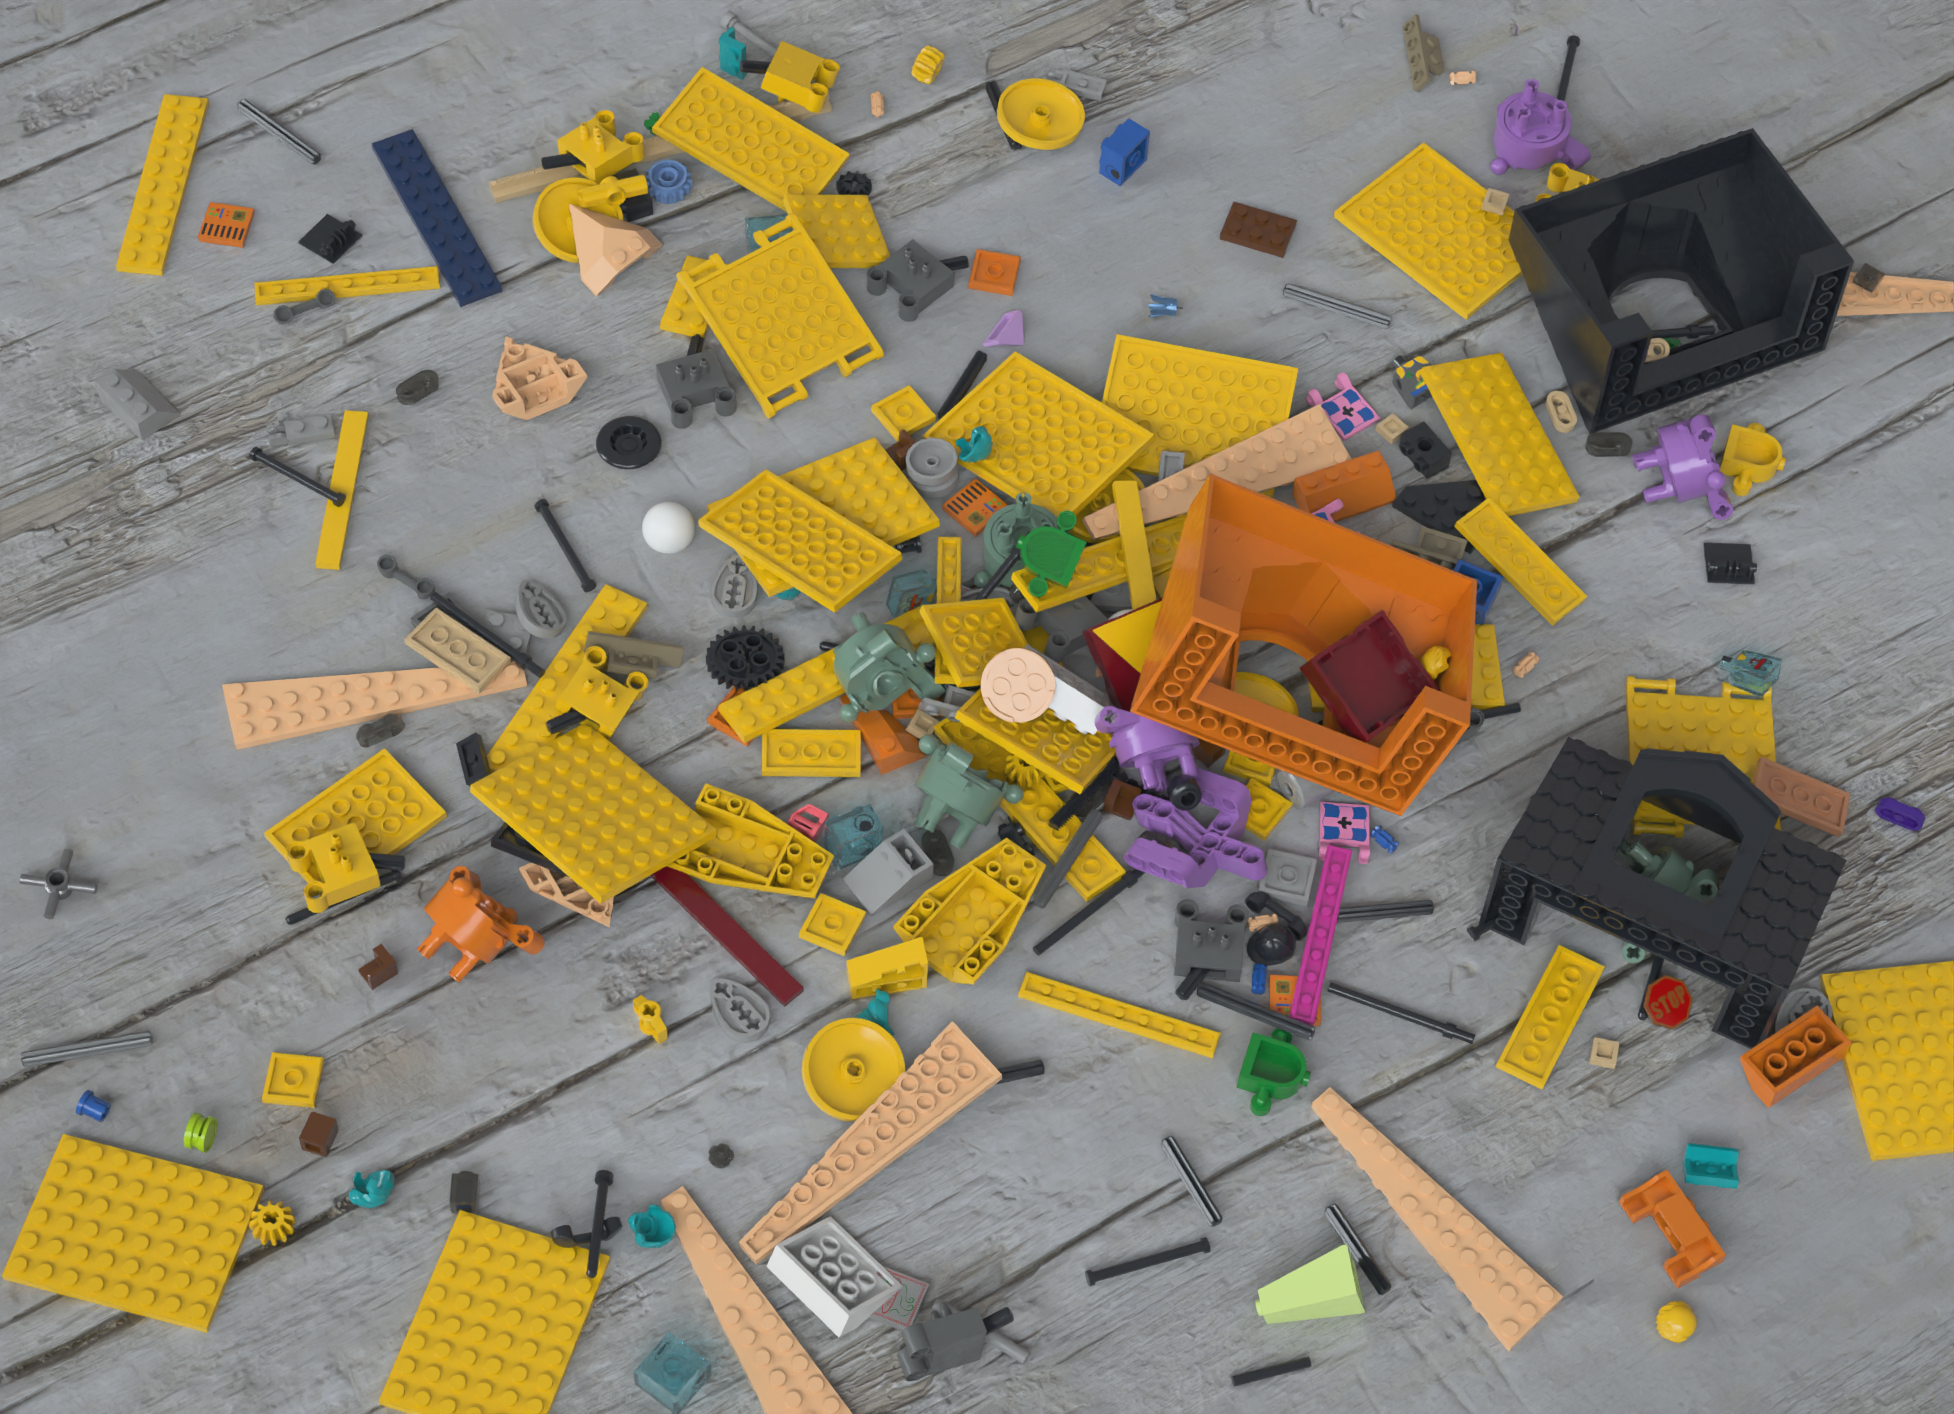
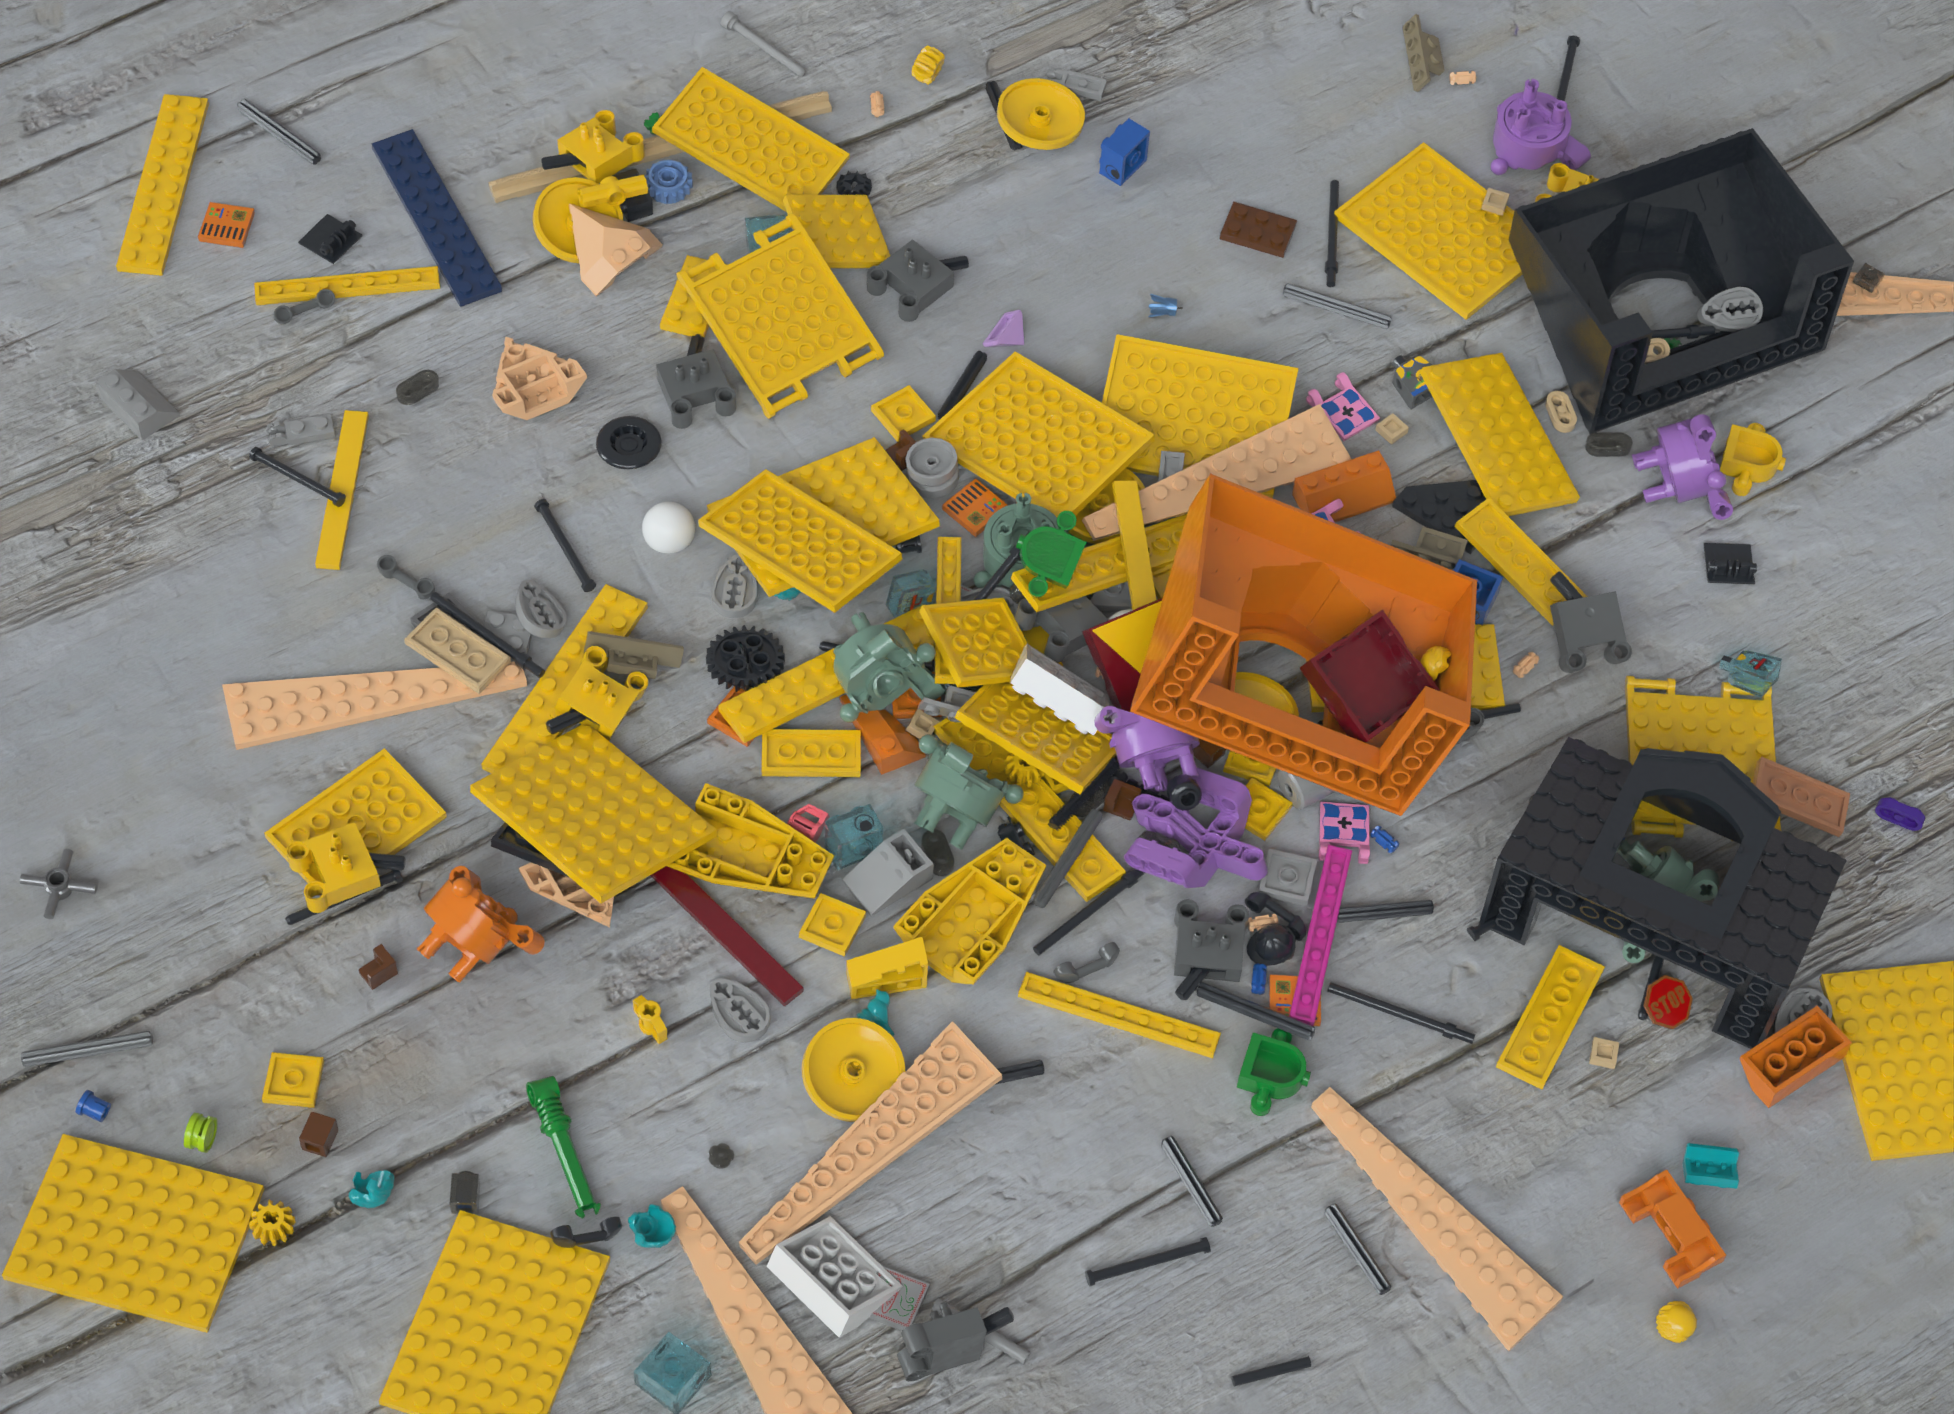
(380, 730): clear smoke plate -> none
(473, 758): black plate -> none
(545, 1097): none -> green piece
(603, 1179): black bar -> none
(731, 54): teal bracket -> none
(792, 75): yellow piece -> none
(978, 448): teal hair -> none
(994, 272): orange tile -> none
(1018, 685): light nougat tile -> none
(1067, 973): none -> dark grey bar
(1314, 1291): yellowish green slope -> none
(1331, 264): none -> black bar
(1425, 450): black brick -> none
(1587, 623): none -> dark grey piece
(1732, 298): none -> light grey piece

